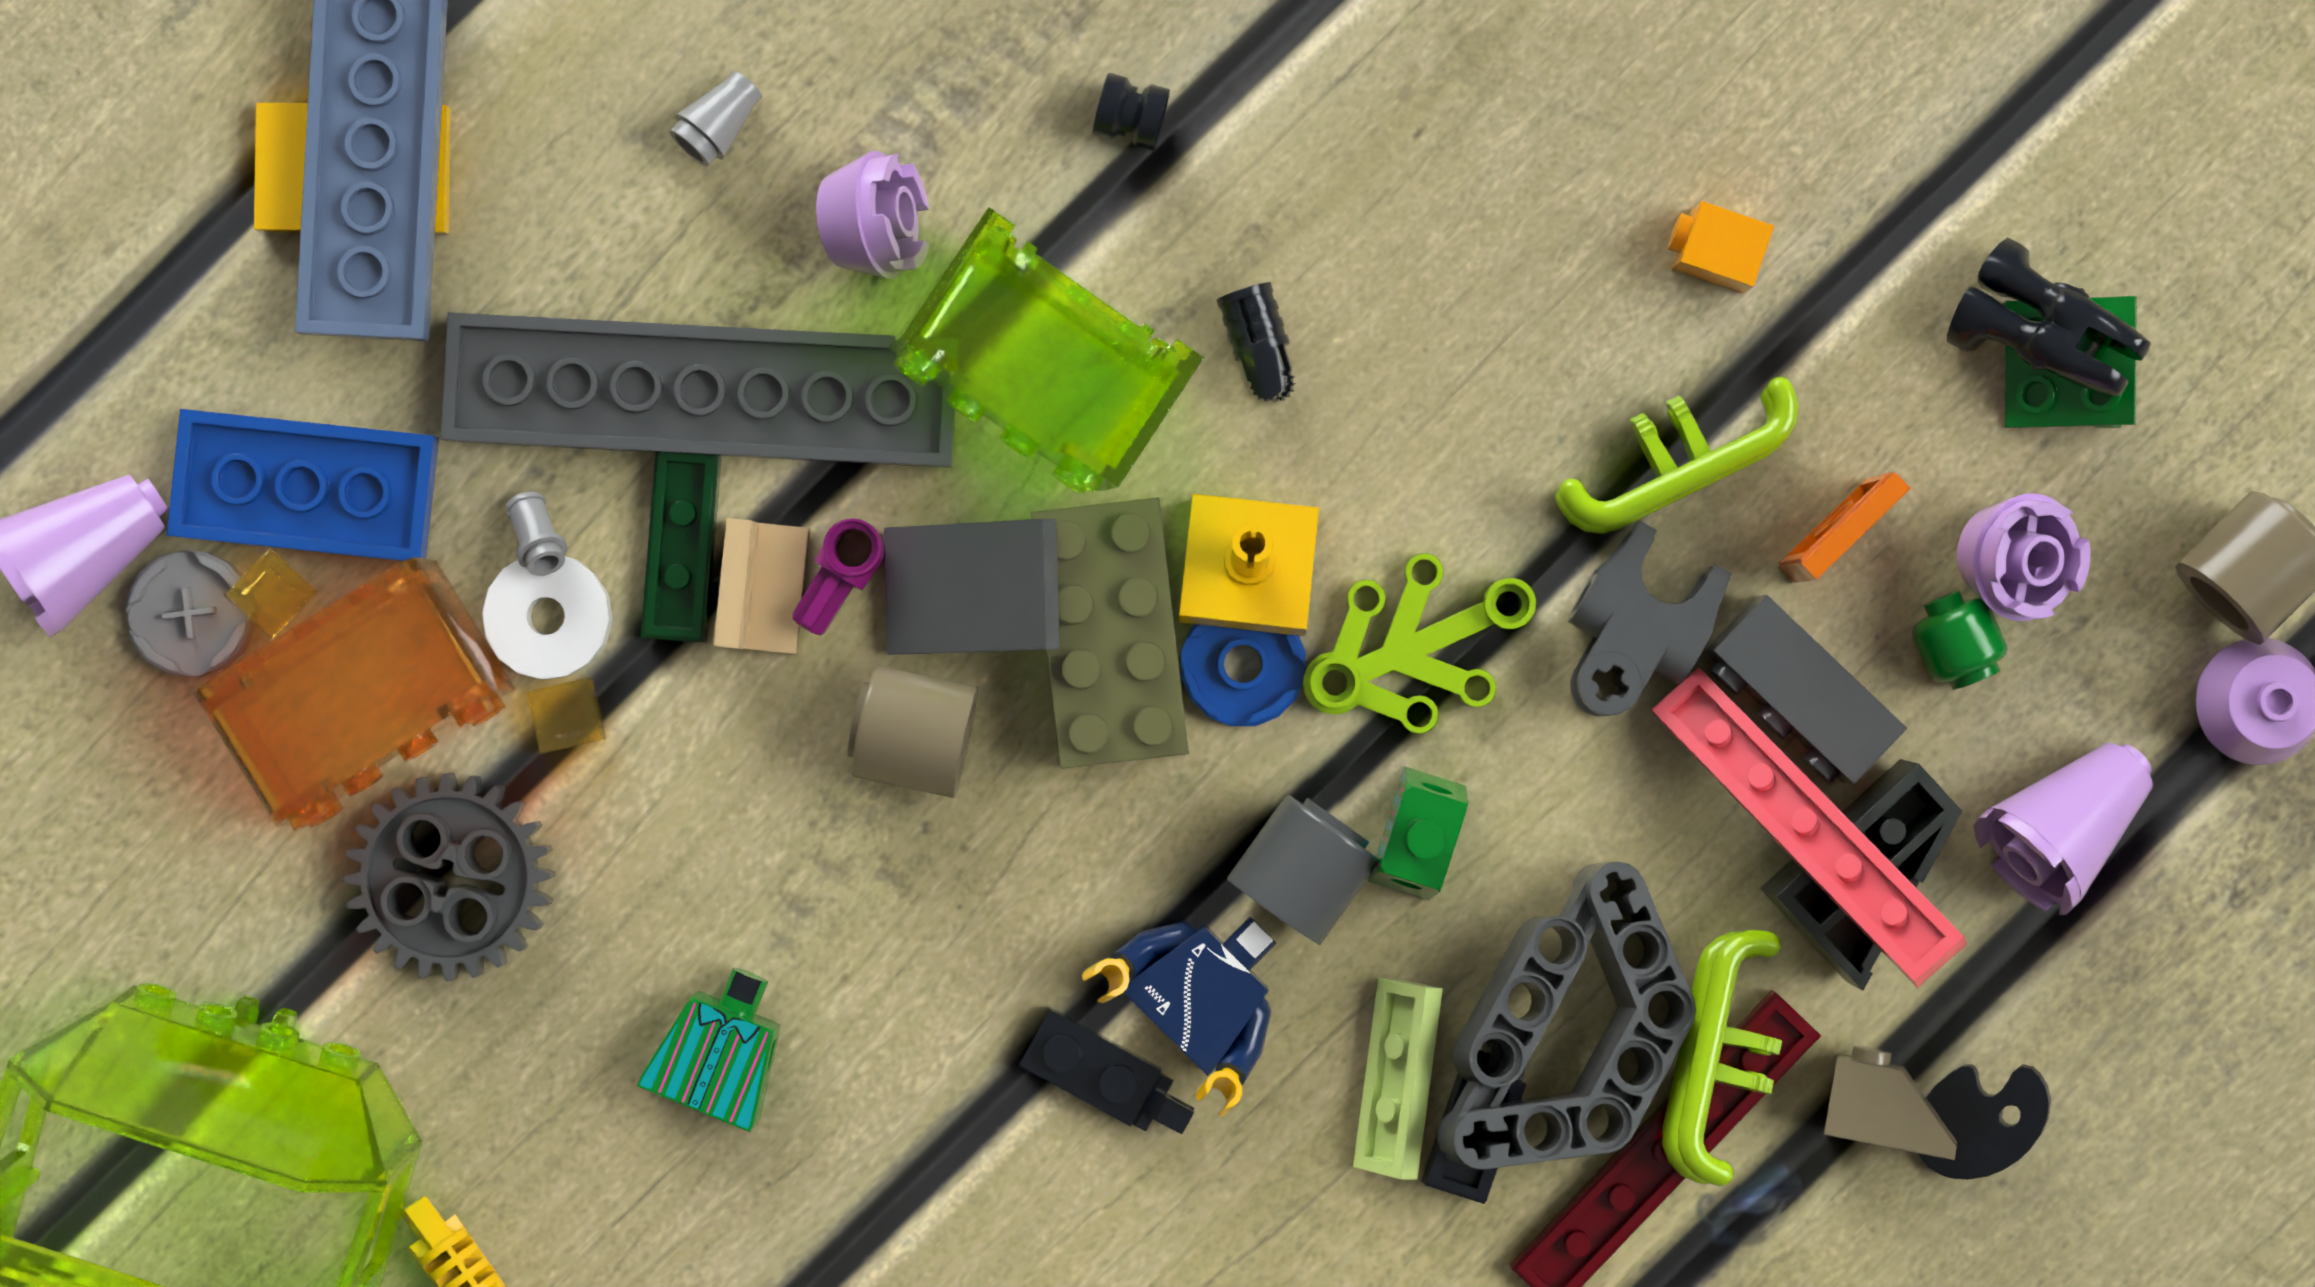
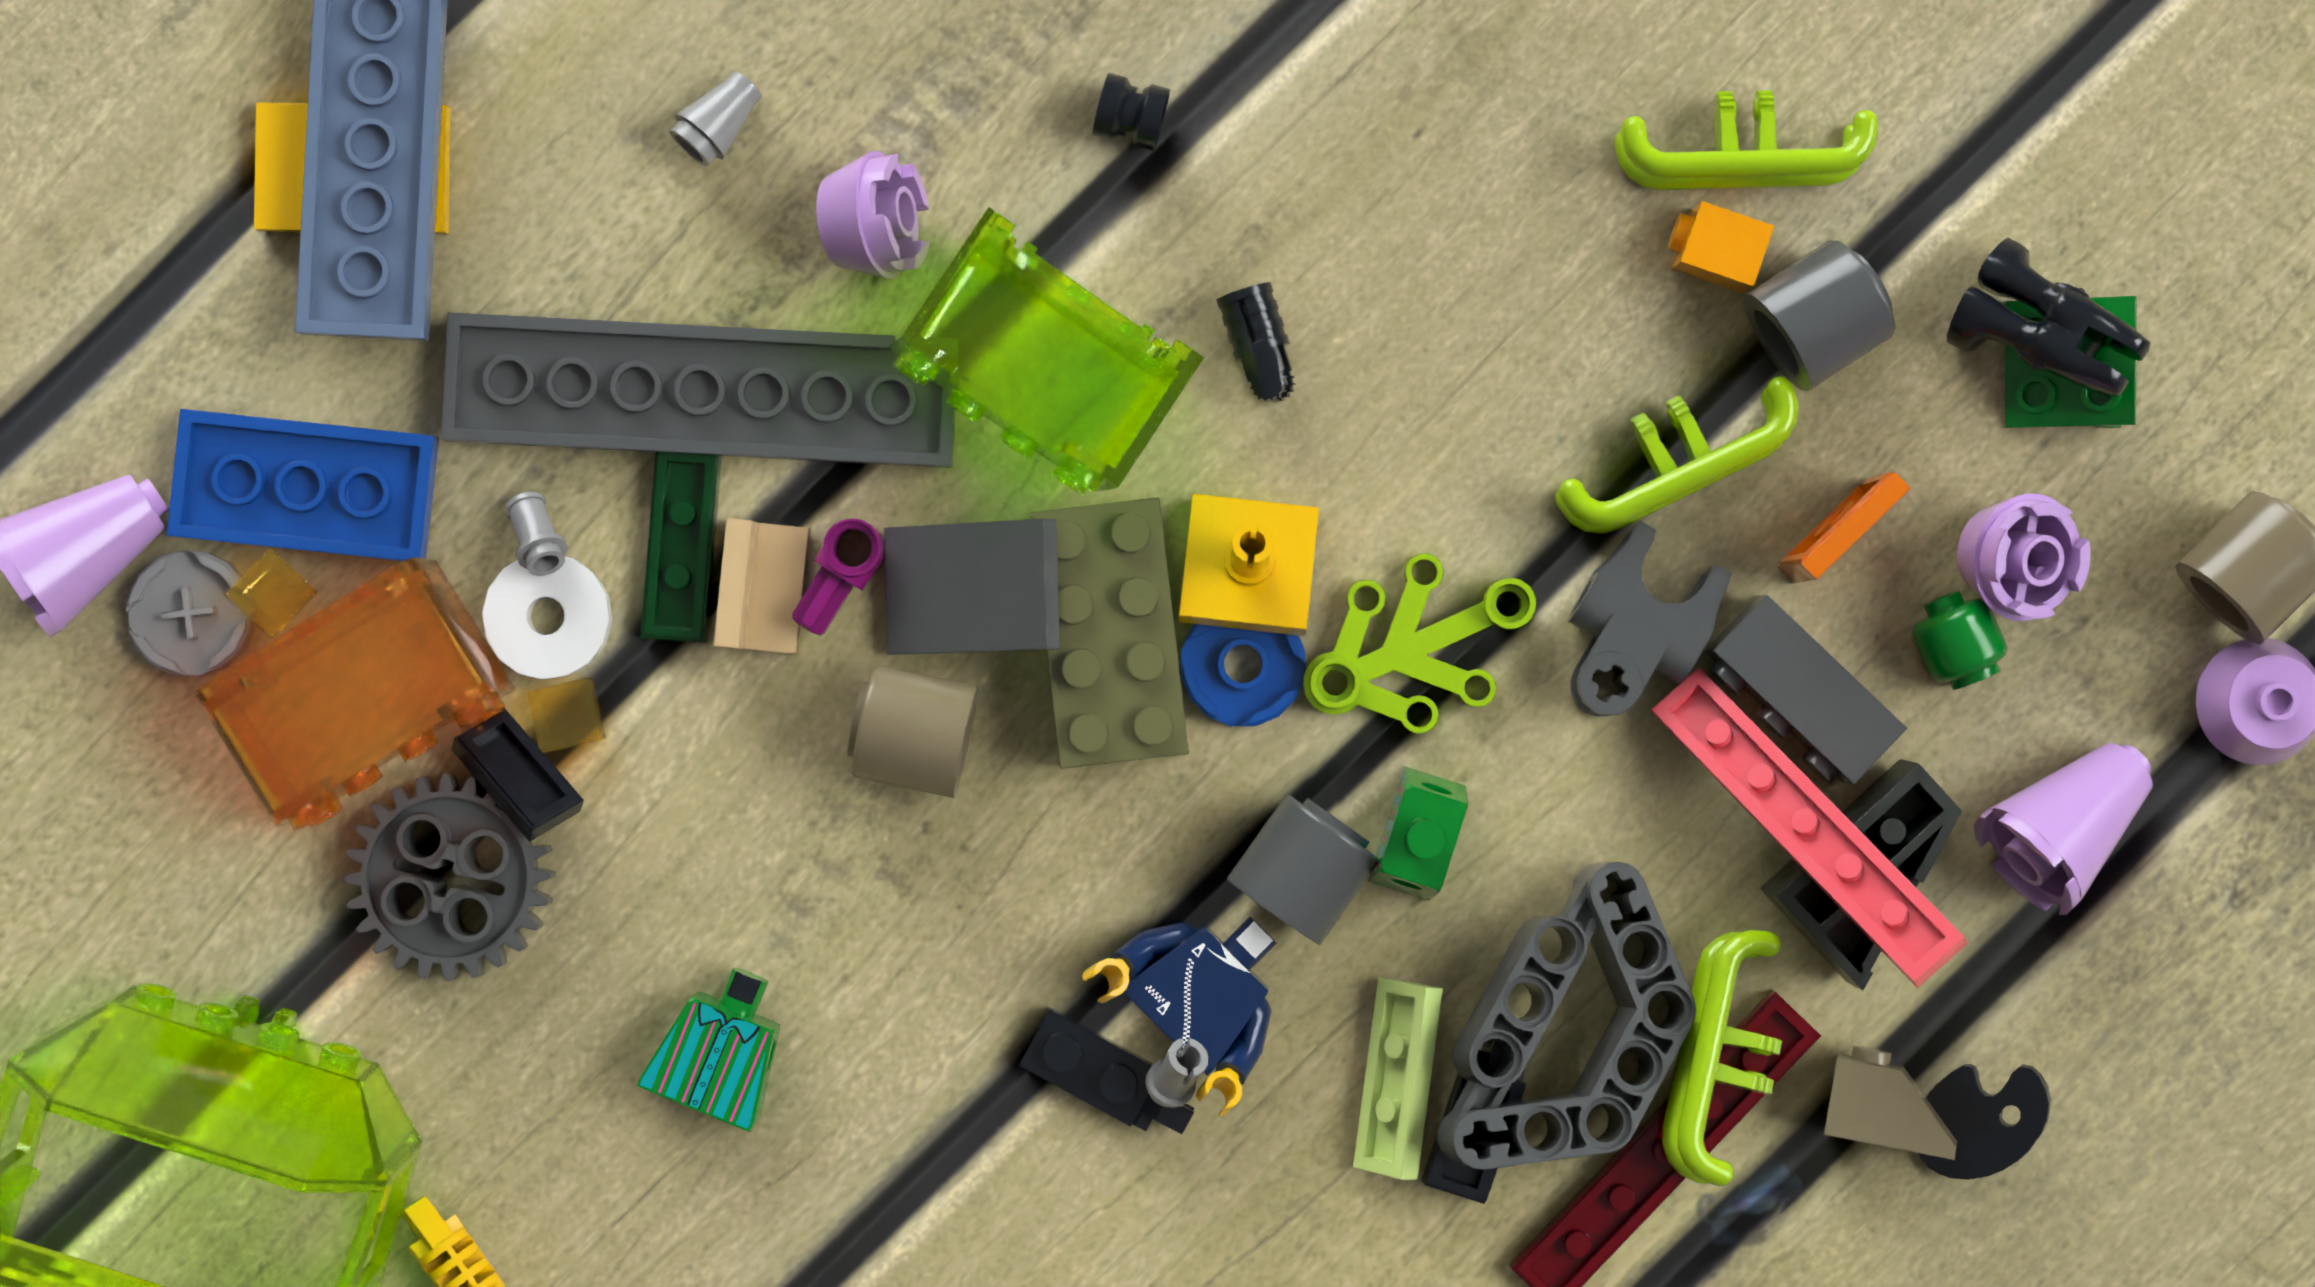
(517, 775): none -> black tile
(1174, 1078): none -> light grey pin
(1738, 168): none -> lime piece
(1820, 314): none -> dark grey piece

